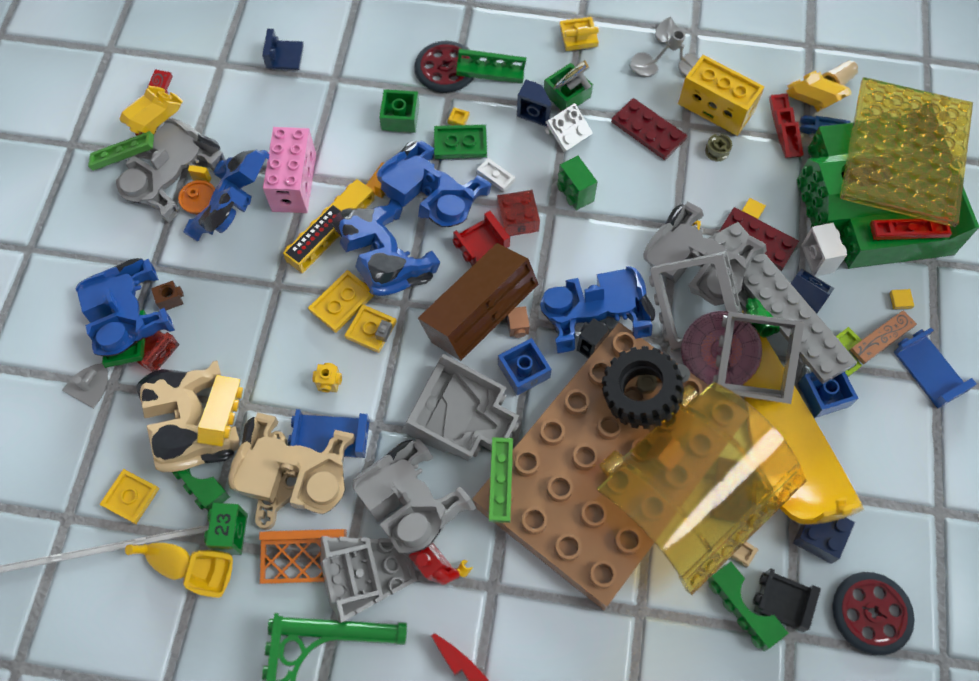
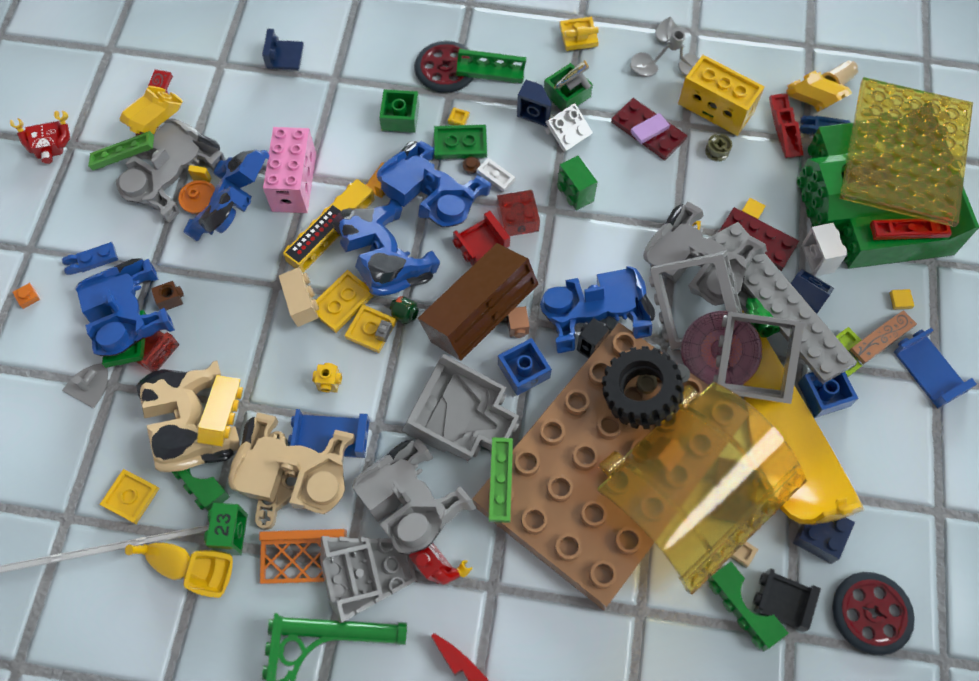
(26, 295): none -> orange plate
(45, 139): none -> red torso
(90, 259): none -> blue hinge
(299, 296): none -> tan brick
(404, 309): none -> dark green head
(471, 164): none -> reddish brown plate
(650, 128): none -> lavender tile

